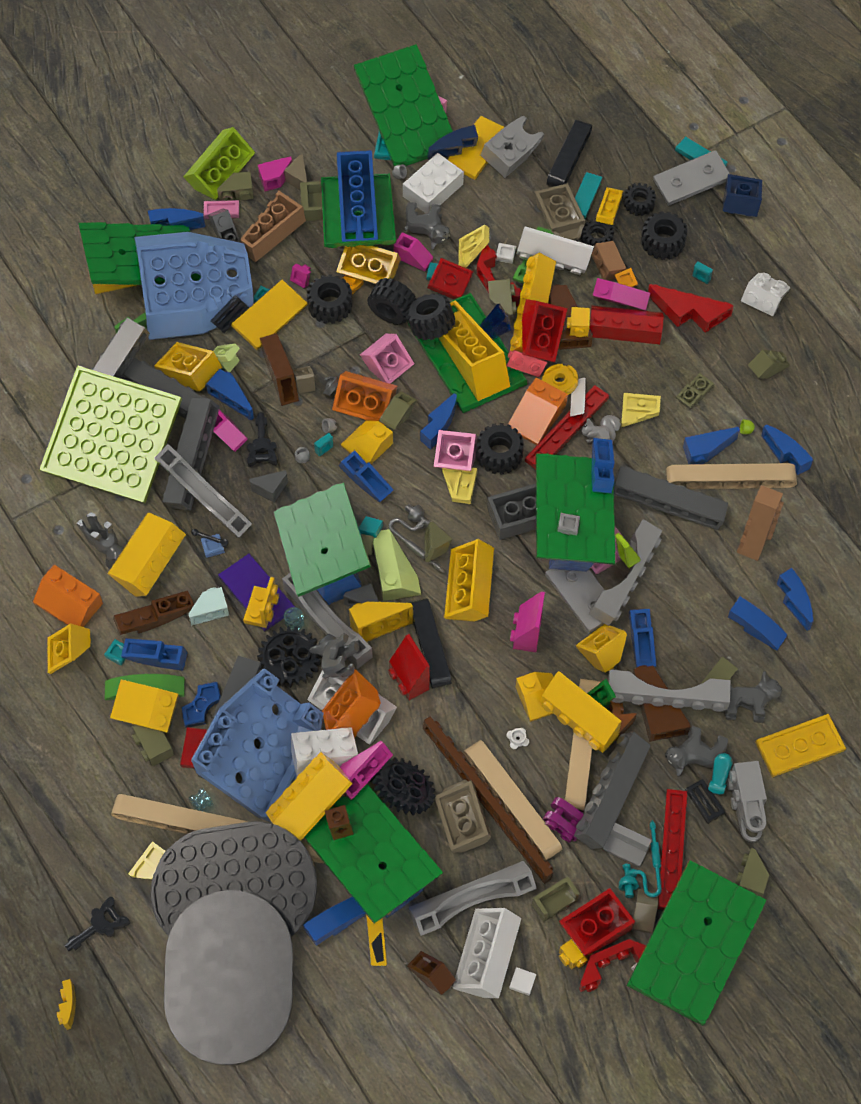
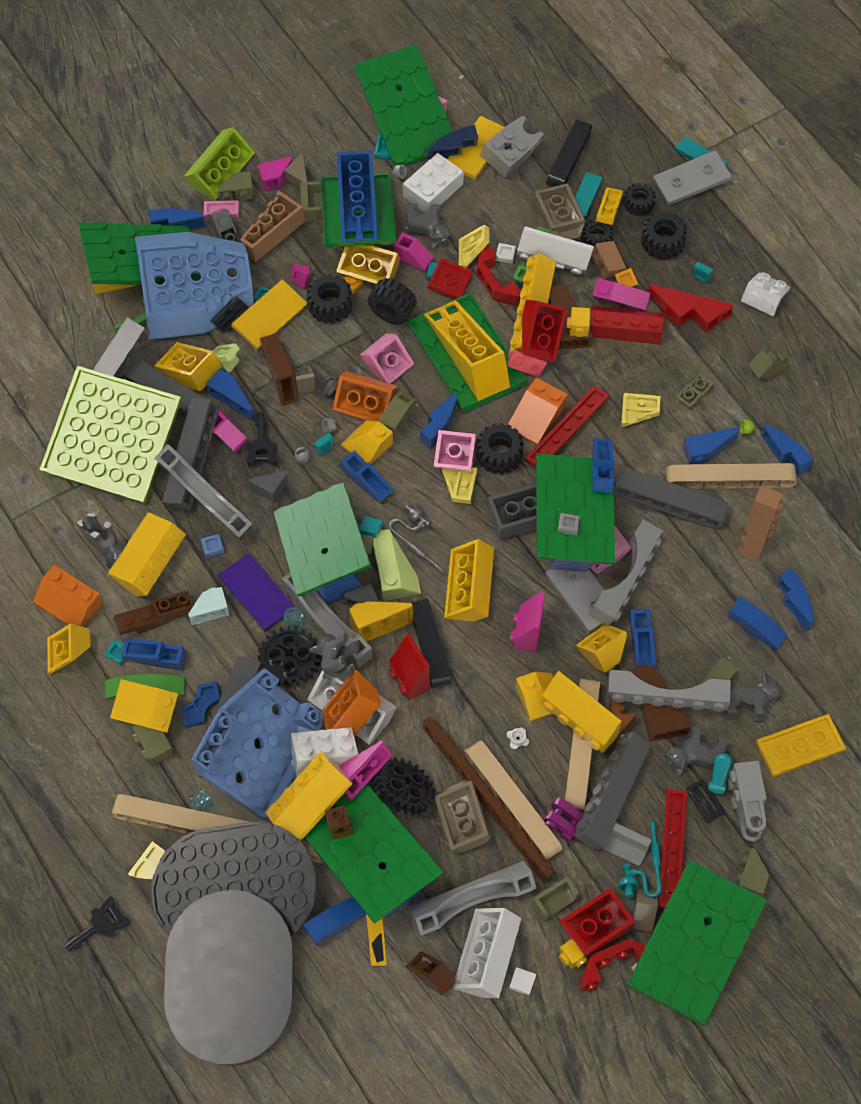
(67, 1009): yellow slope -> none
(192, 741): red tile -> none
(224, 542): black hinge -> none
(260, 605): yellow bracket -> none
(430, 316): black tyre -> none
(435, 542): olive slope -> none
(496, 322): clear blue slope -> none
(501, 293): olive slope -> none
(557, 371): yellow tile -> none
(578, 398): white sticker -> none
(603, 693): green slope -> none
(609, 425): light grey animal -> none
(626, 552): lime slope -> none
(742, 195): dark blue slope -> none

